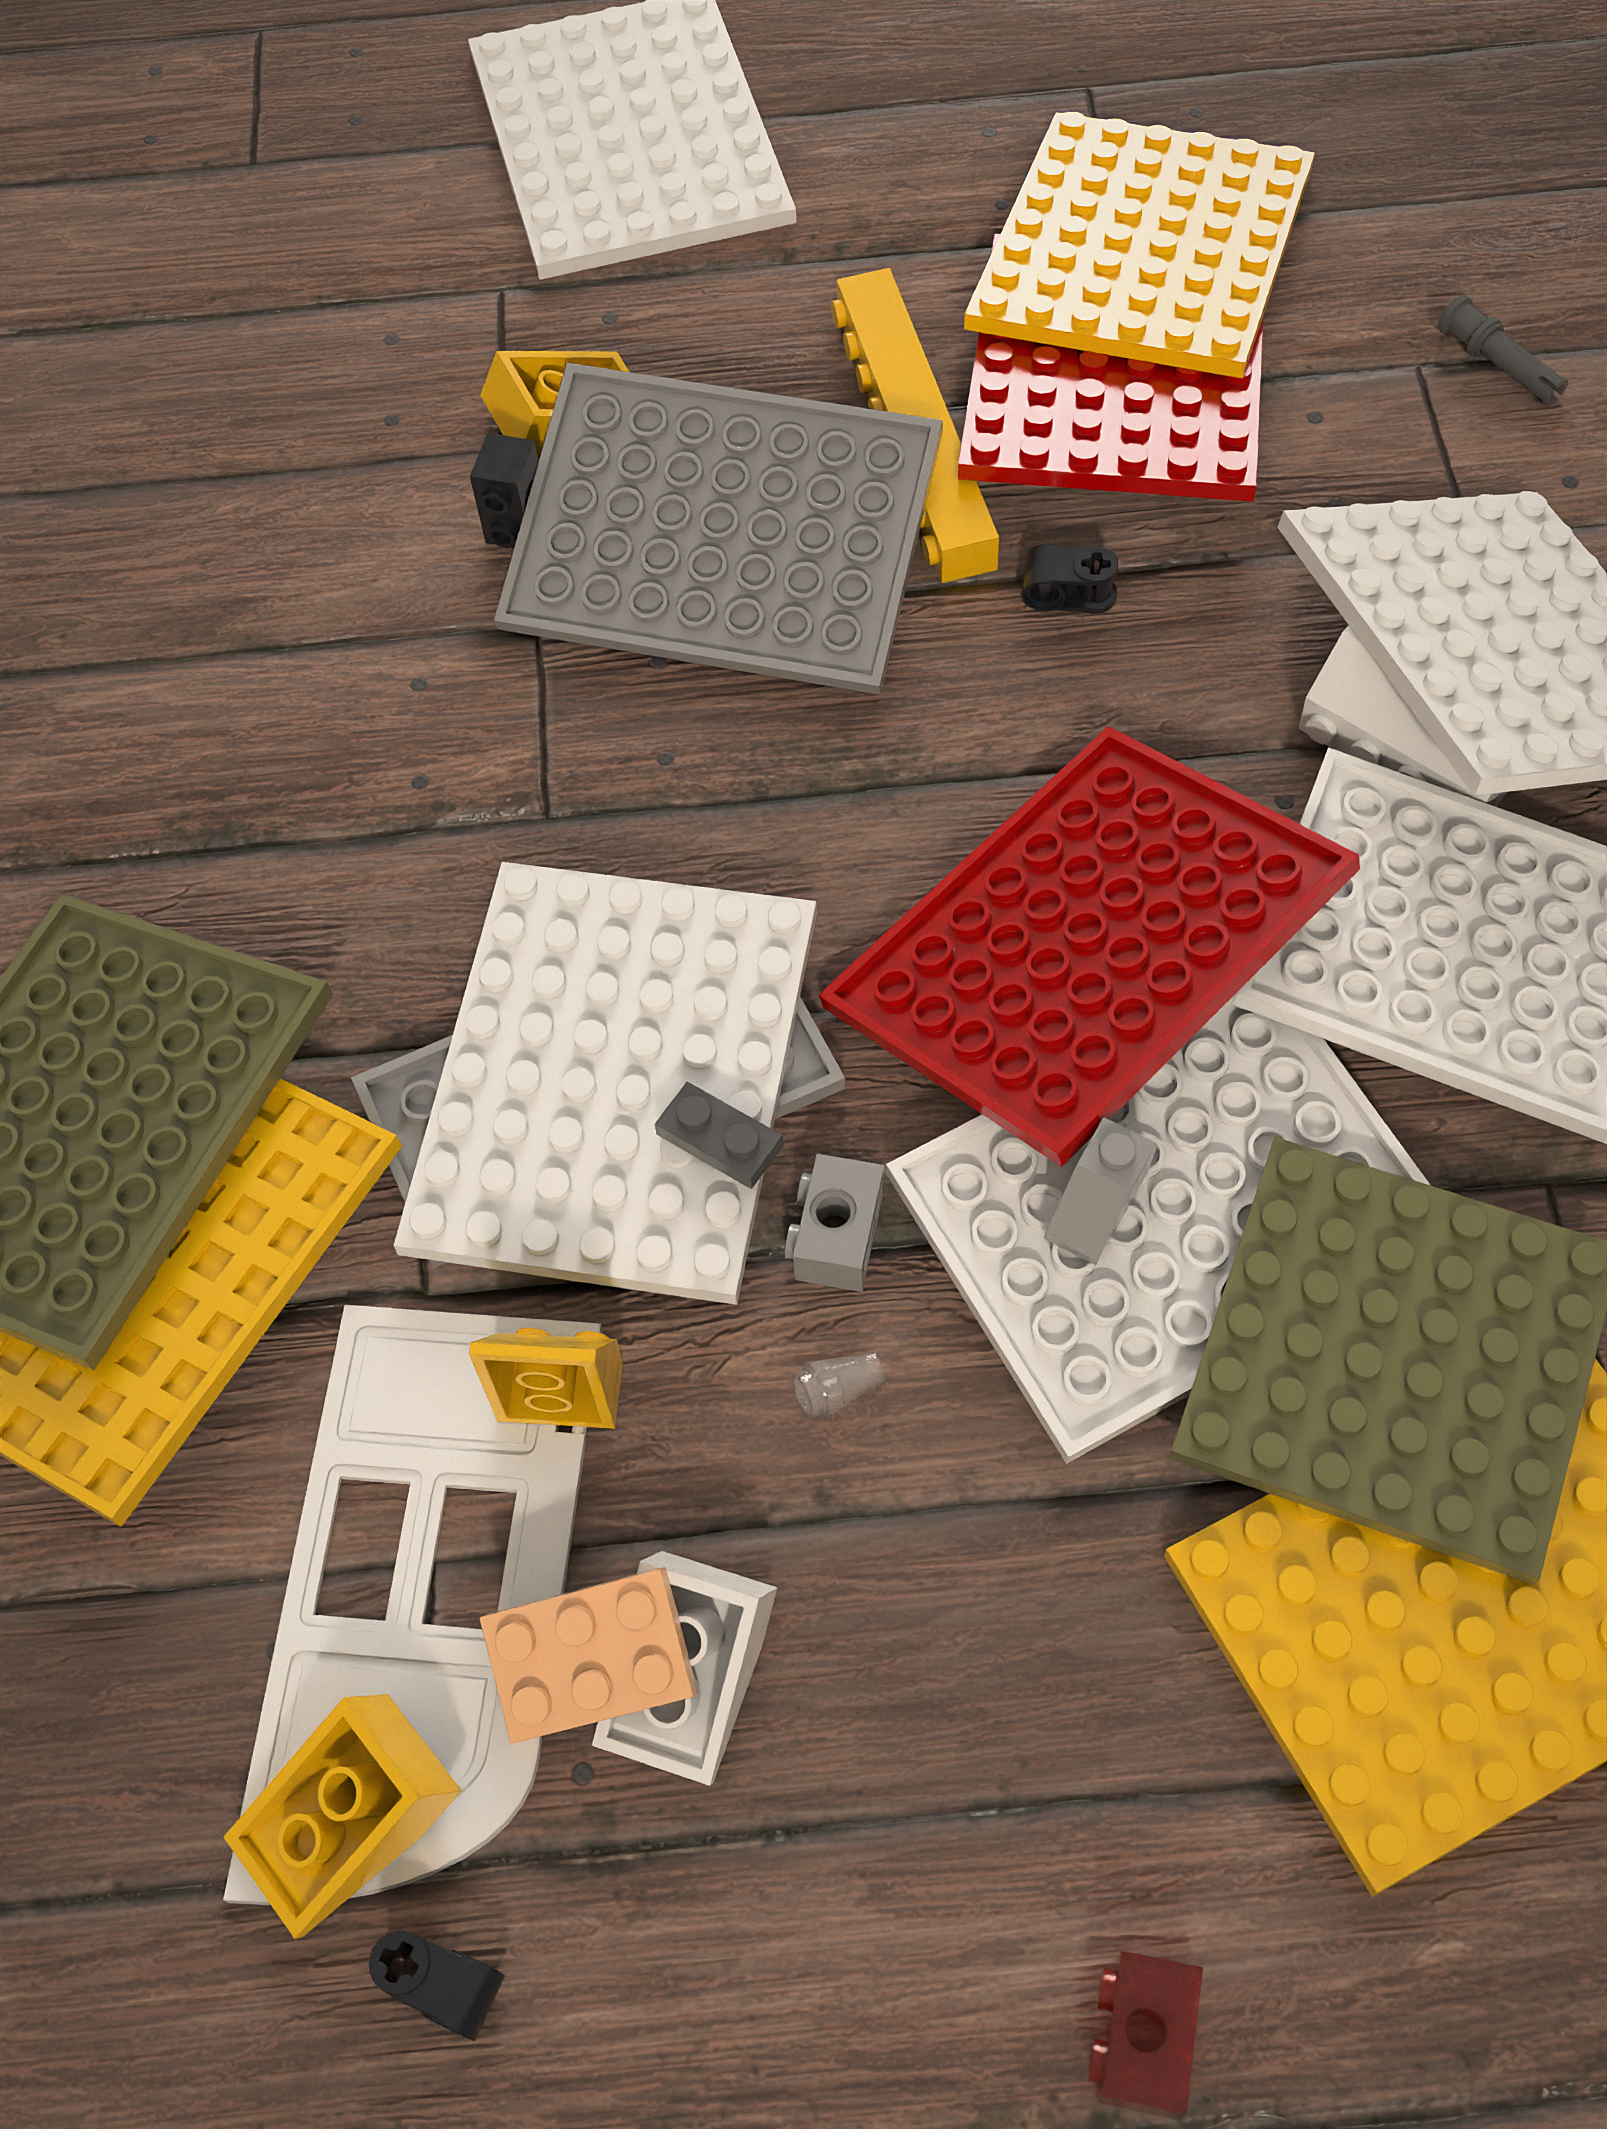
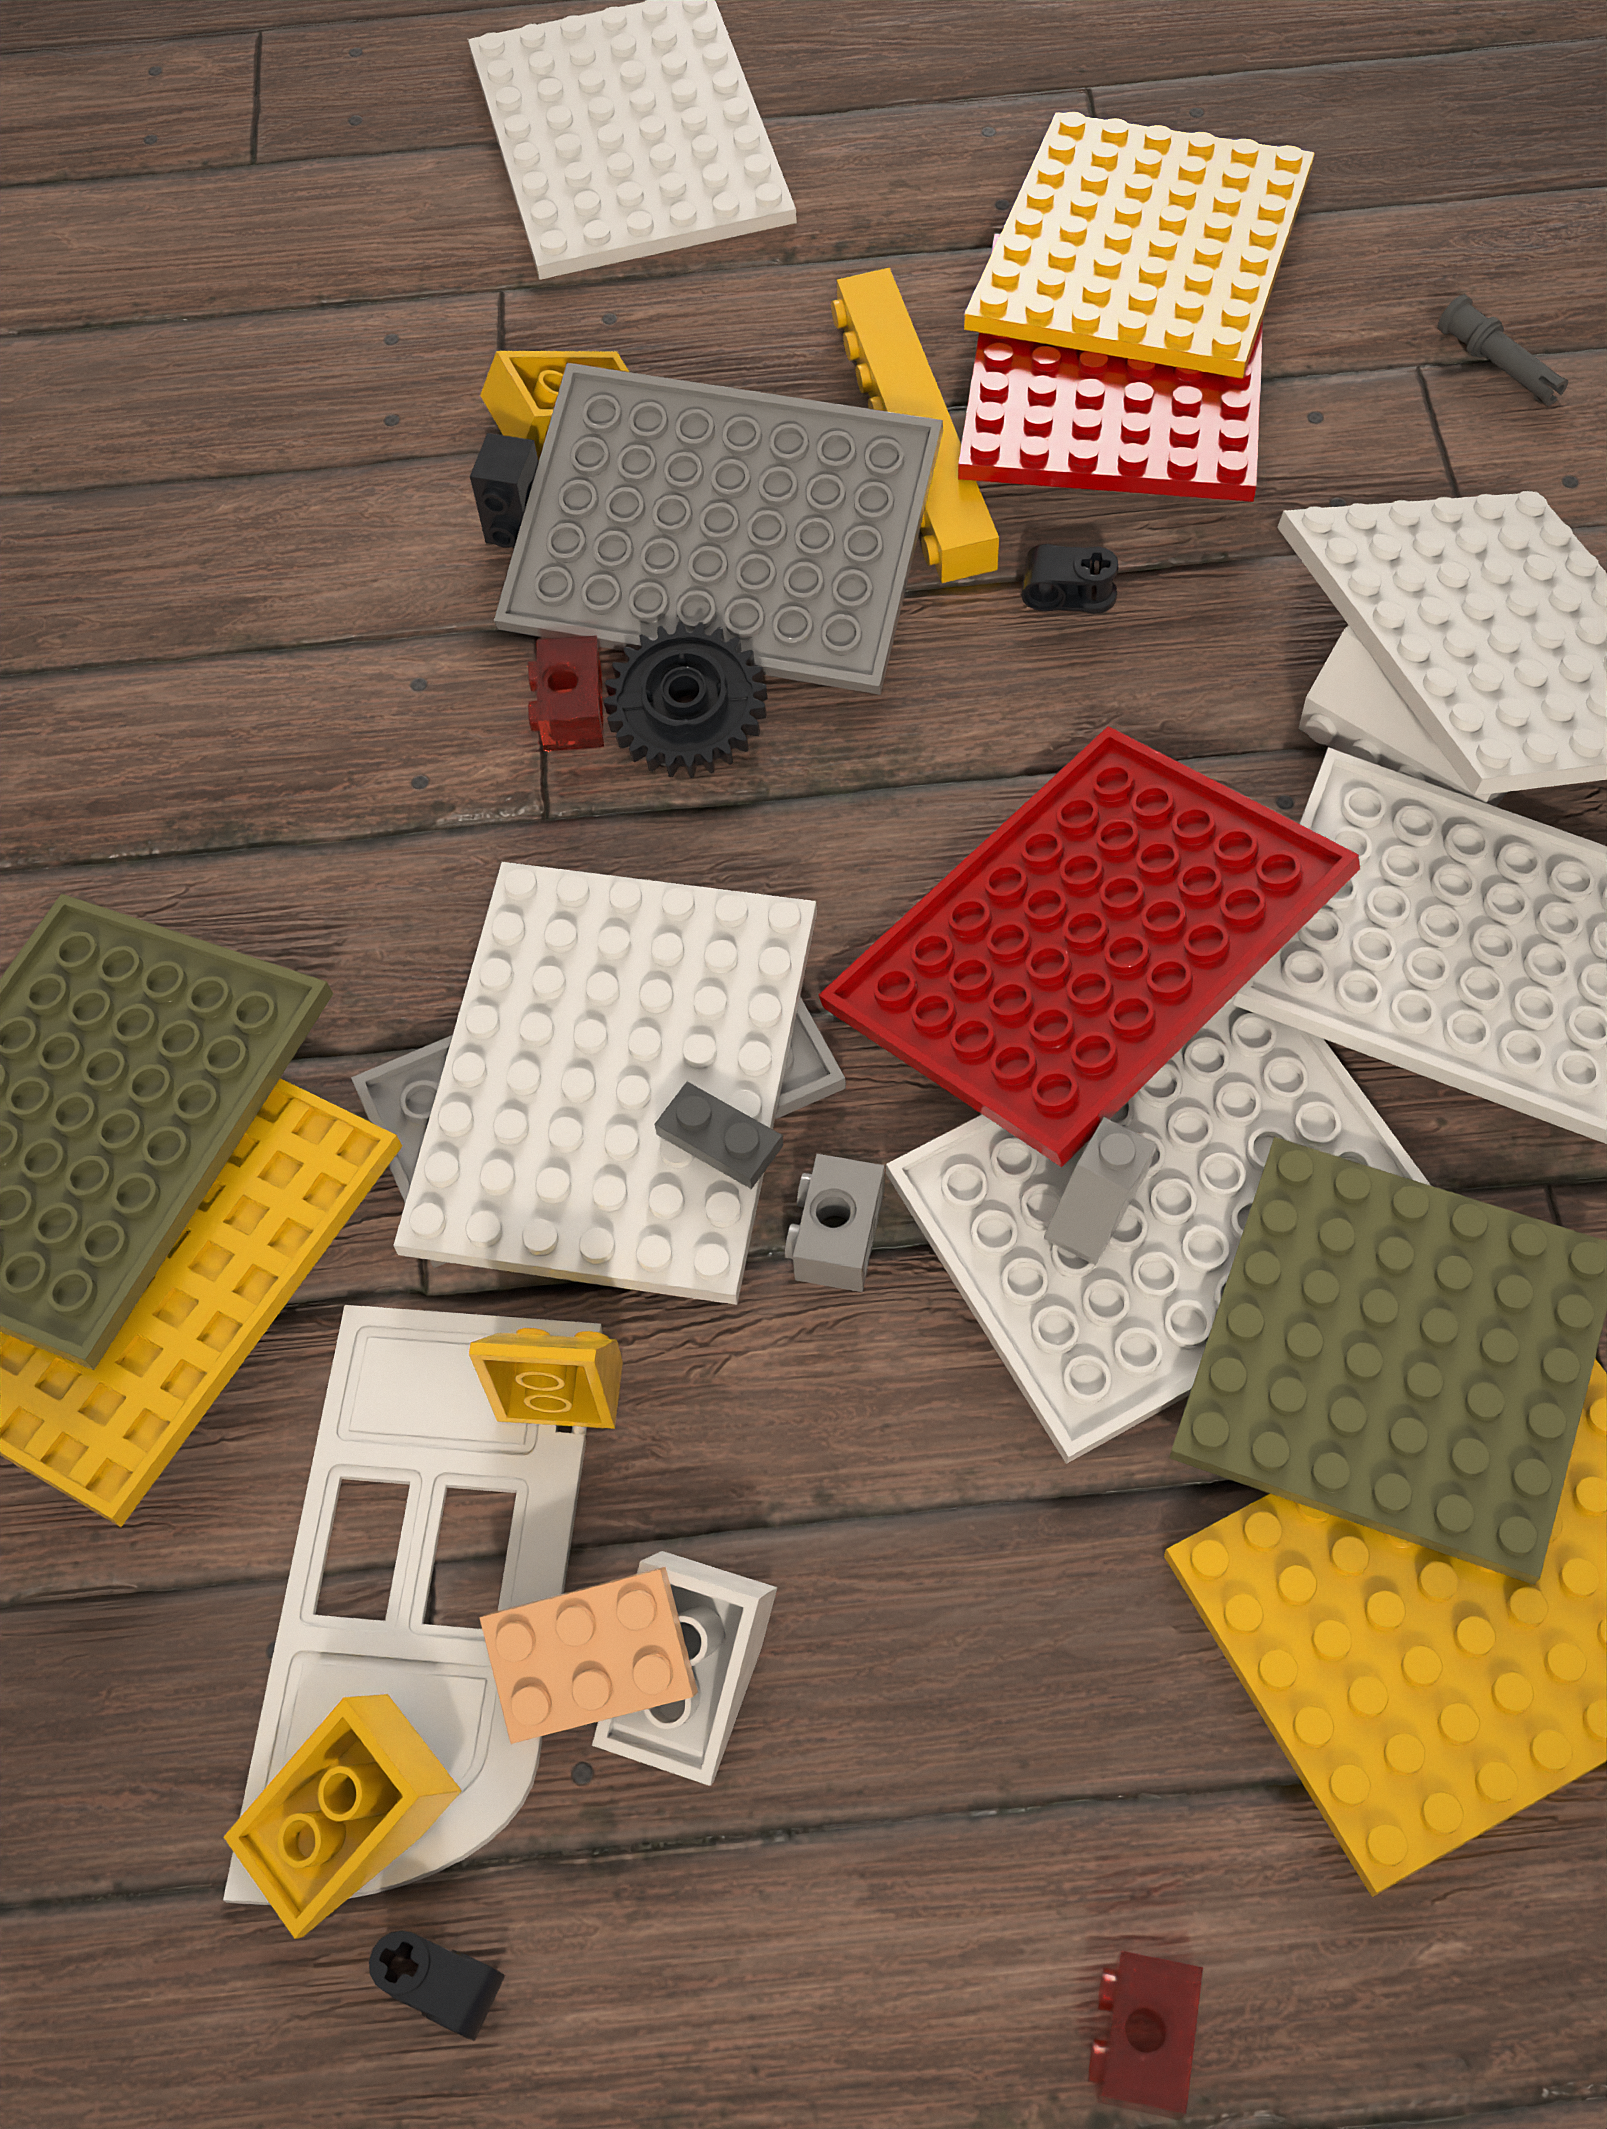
(568, 693): none -> clear red brick
(690, 733): none -> black gear
(835, 1382): clear cone -> none

